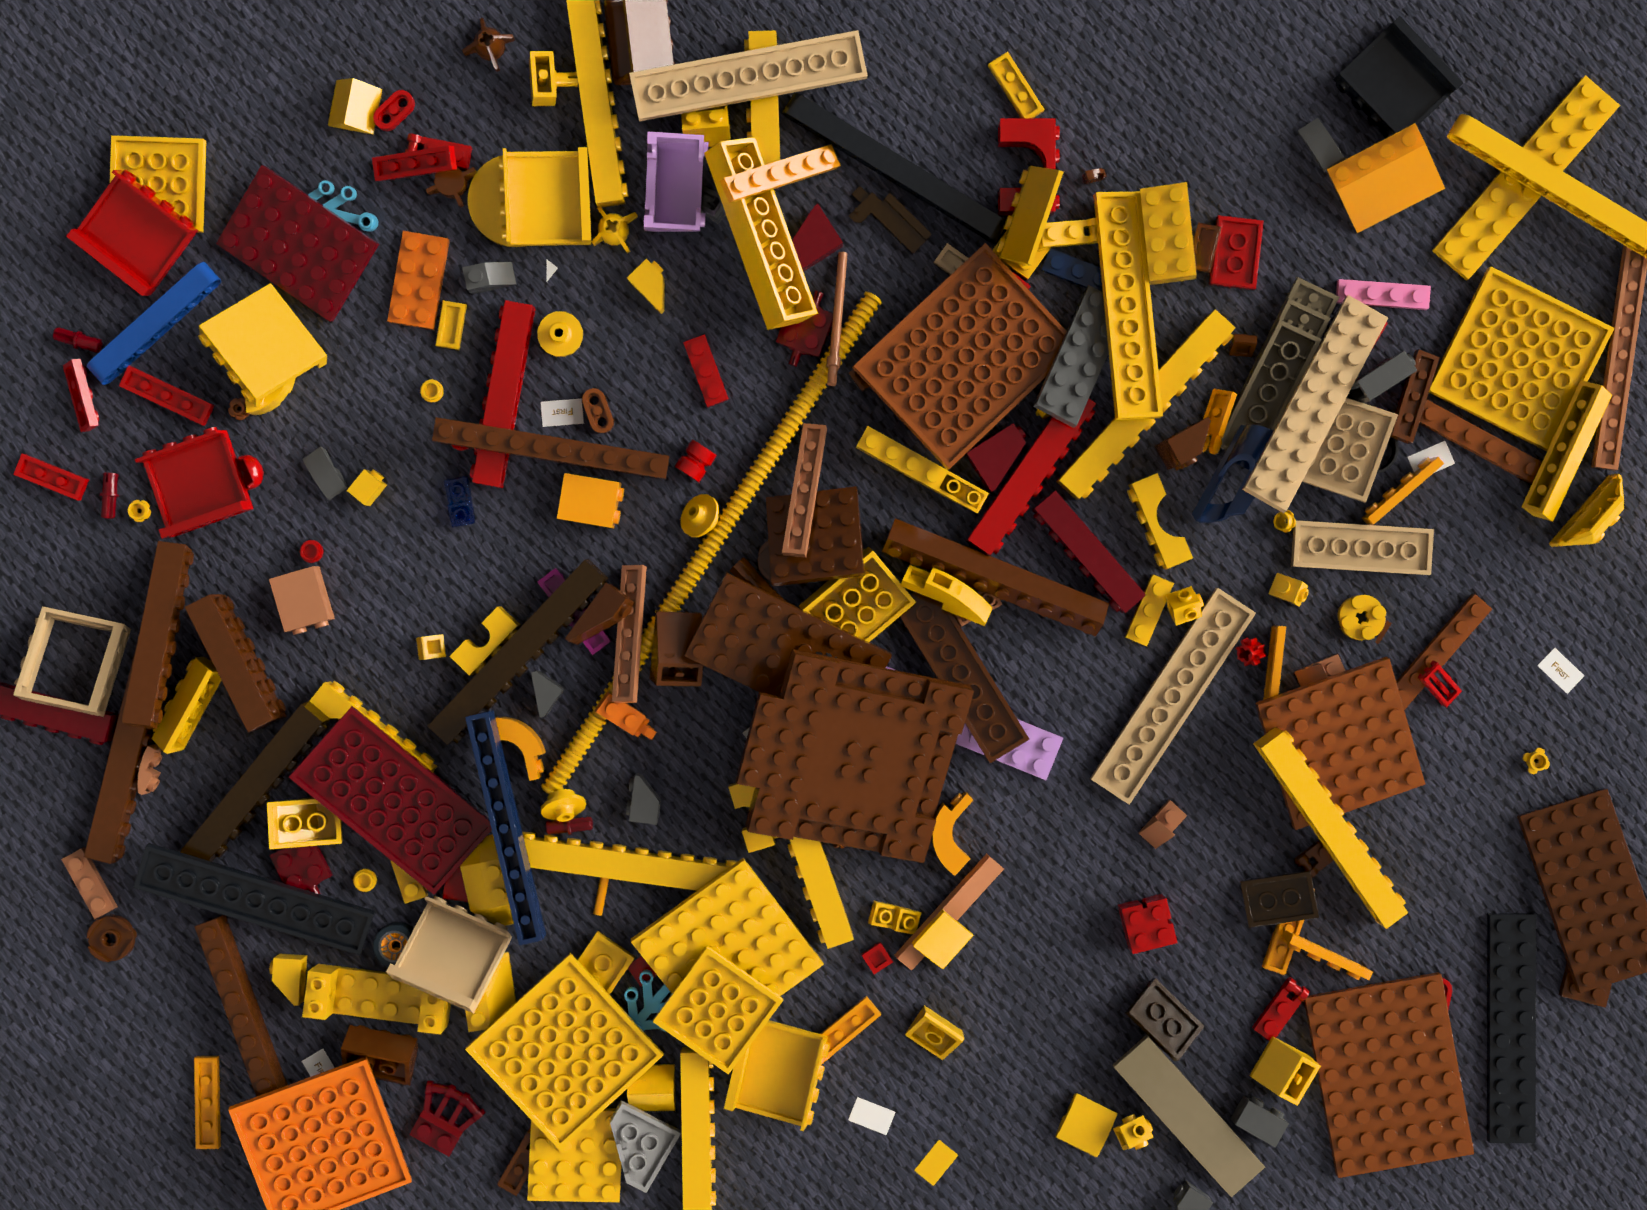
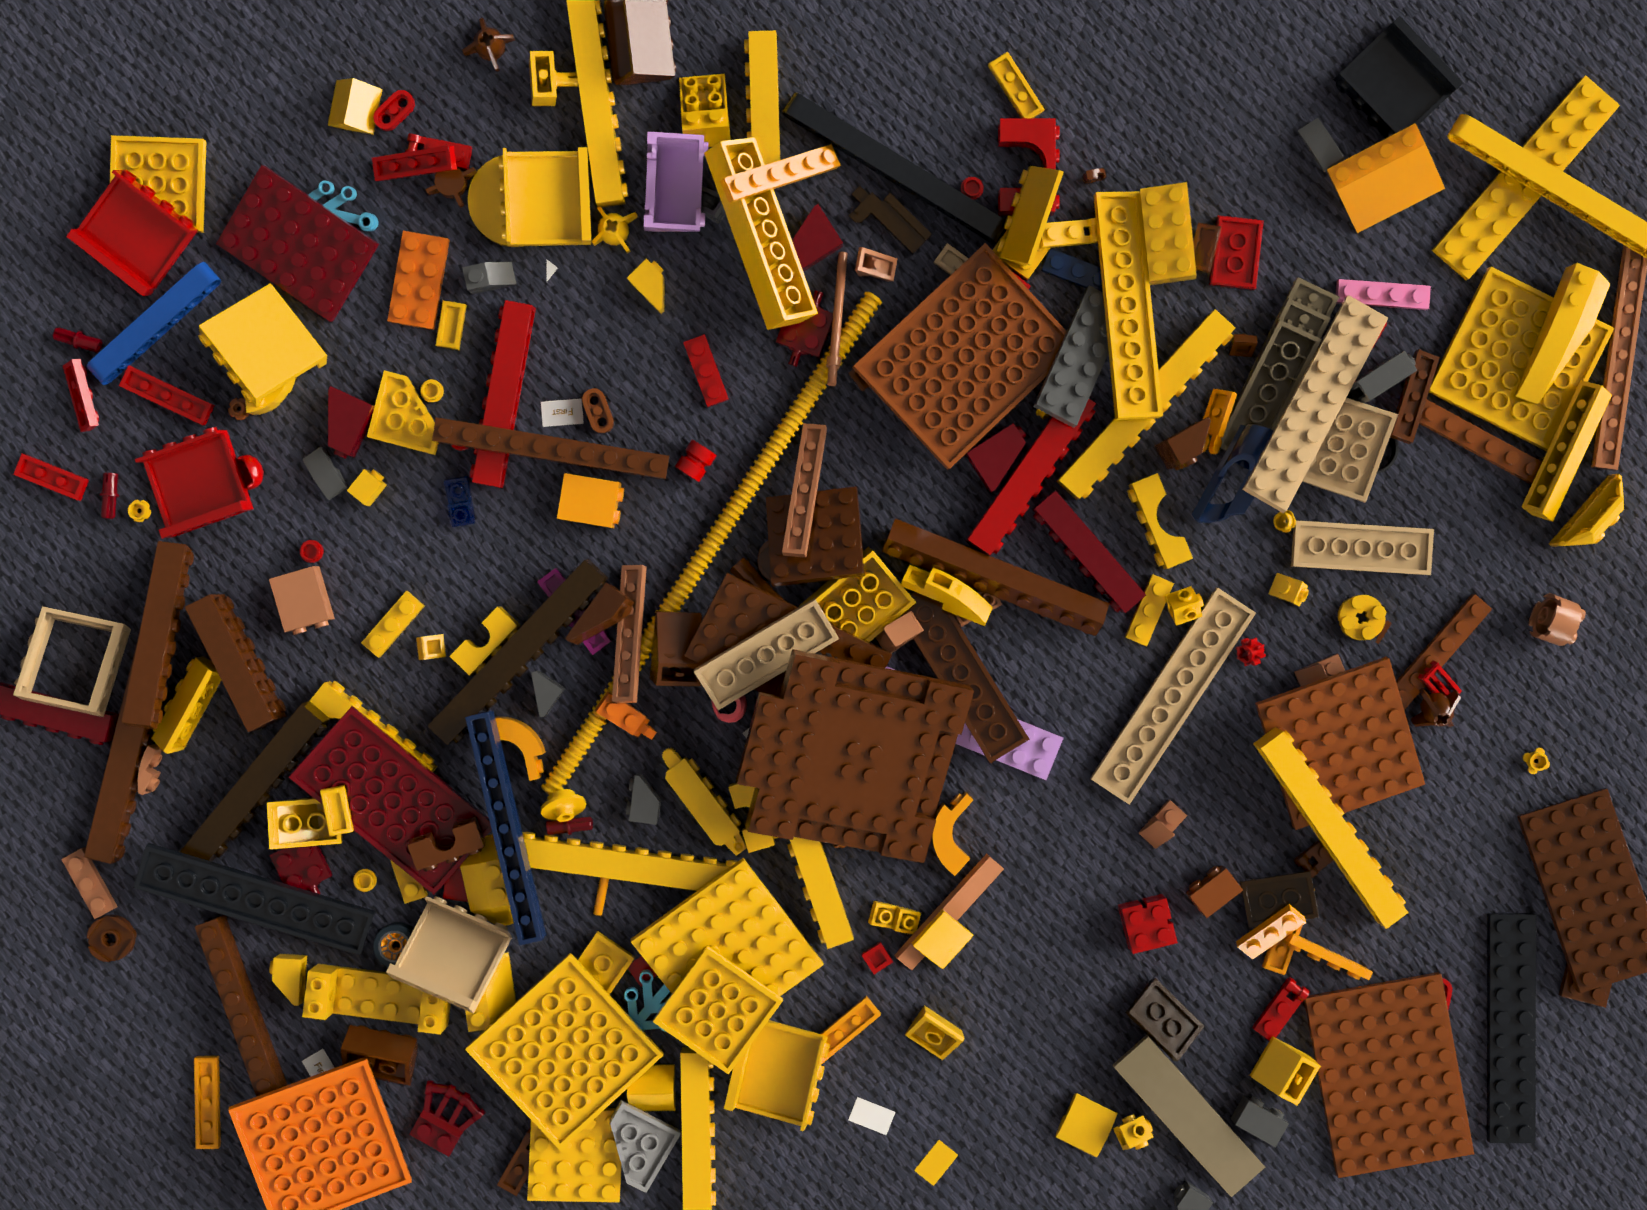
(336, 810): none -> yellow tile
(347, 422): none -> dark red slope
(393, 624): none -> yellow plate
(401, 415): none -> yellow plate
(428, 853): none -> reddish brown arch
(571, 337): yellow piece -> none
(700, 515): yellow piece -> none
(702, 802): none -> yellow hinge
(739, 712): none -> coral piece
(748, 75): tan plate -> none
(765, 654): none -> tan plate
(875, 264): none -> nougat slope
(899, 632): none -> nougat slope
(921, 469): yellow slope -> none
(972, 187): none -> red plate
(1213, 890): none -> dark orange brick
(1271, 931): none -> light orange plate
(1274, 662): light orange tile -> none
(1408, 484): light orange plate -> none
(1436, 709): none -> reddish brown piece
(1439, 450): white sticker -> none
(1556, 620): none -> nougat brick
(1561, 670): white sticker -> none
(1564, 329): none -> yellow wedge

